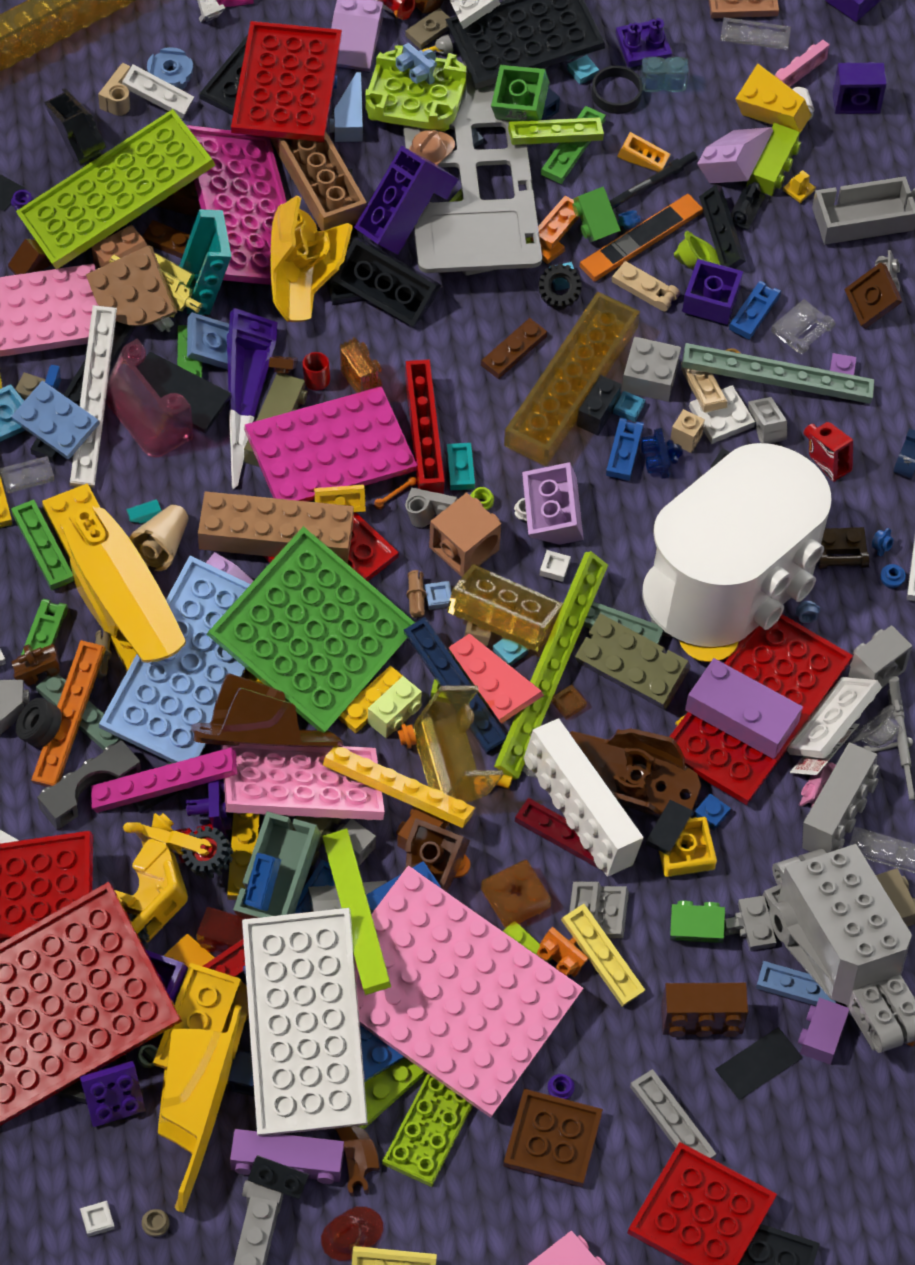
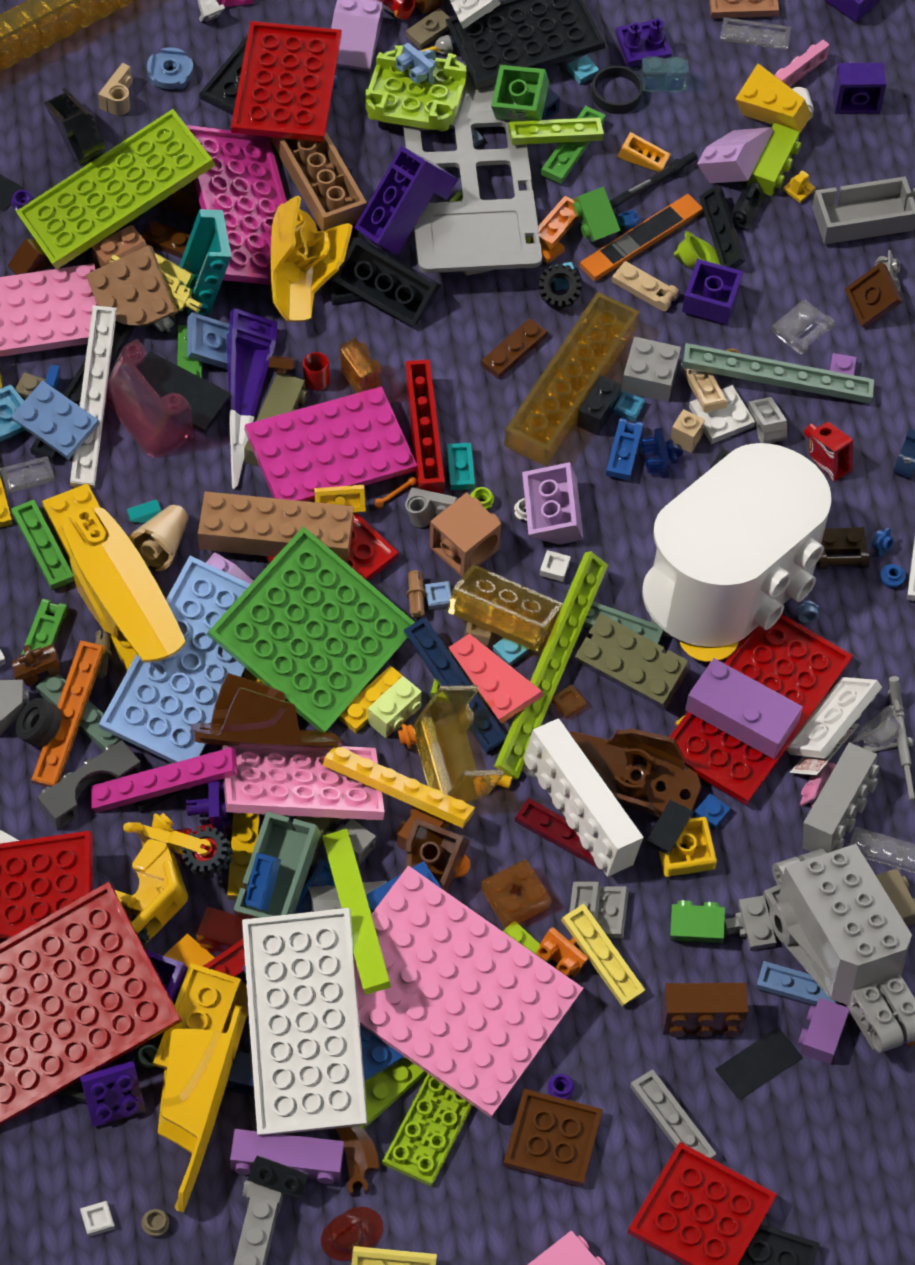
(157, 91): white plate -> none
(348, 114): light blue slope -> none
(433, 145): nougat piece -> none
(754, 310): blue plate -> none
(881, 657): light grey brick -> none

